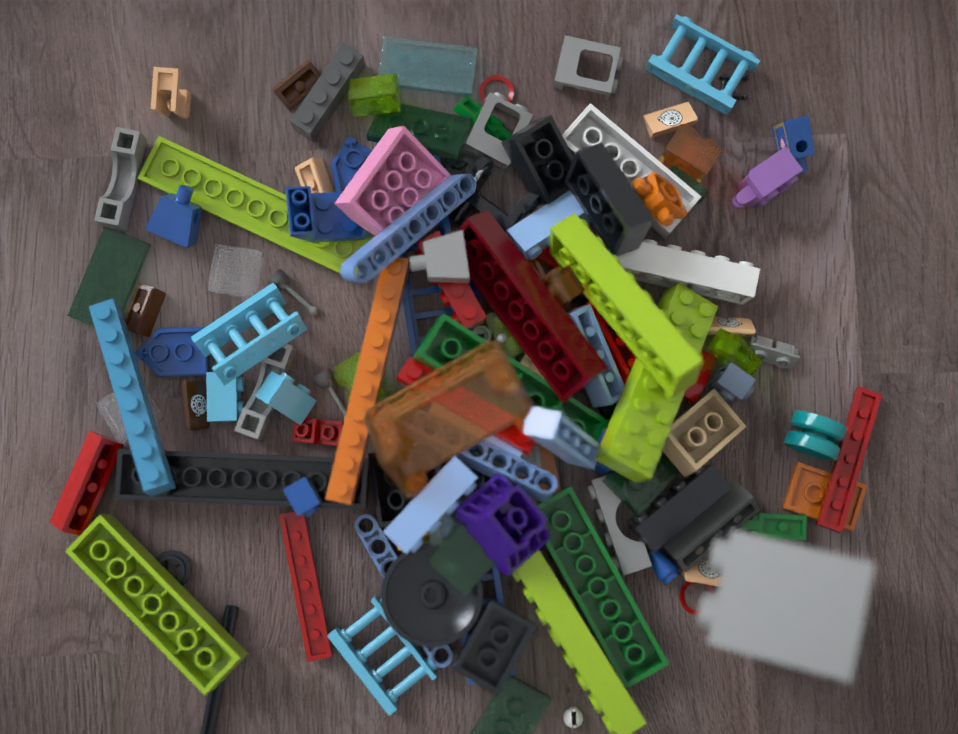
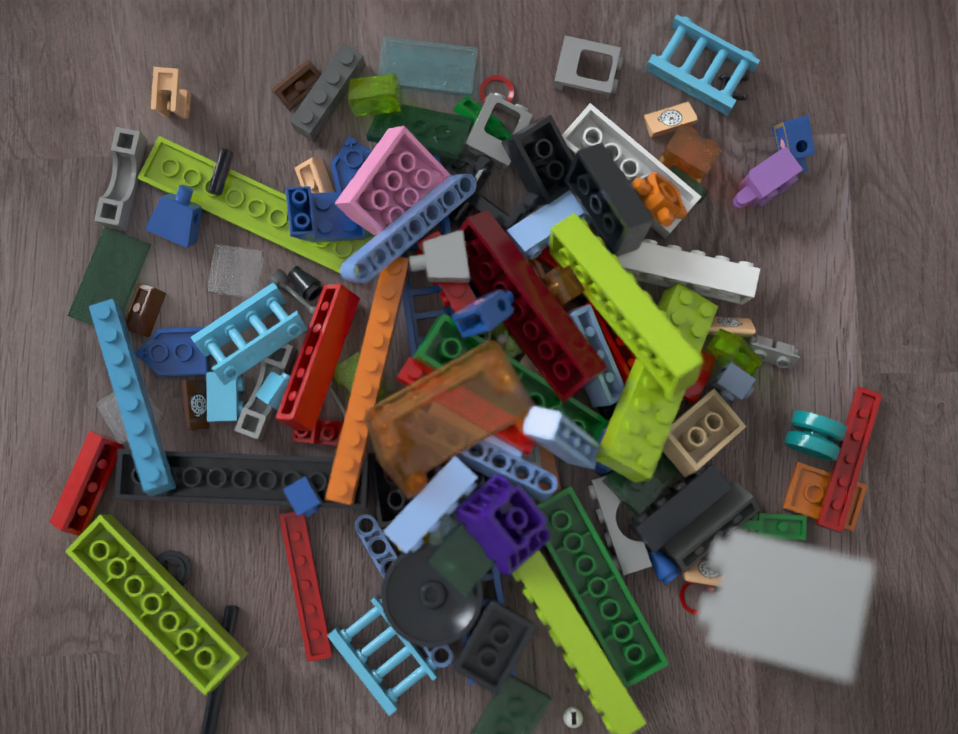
(220, 172): none -> black axle
(305, 283): none -> black cone
(318, 358): none -> red brick
(492, 309): none -> blue torso

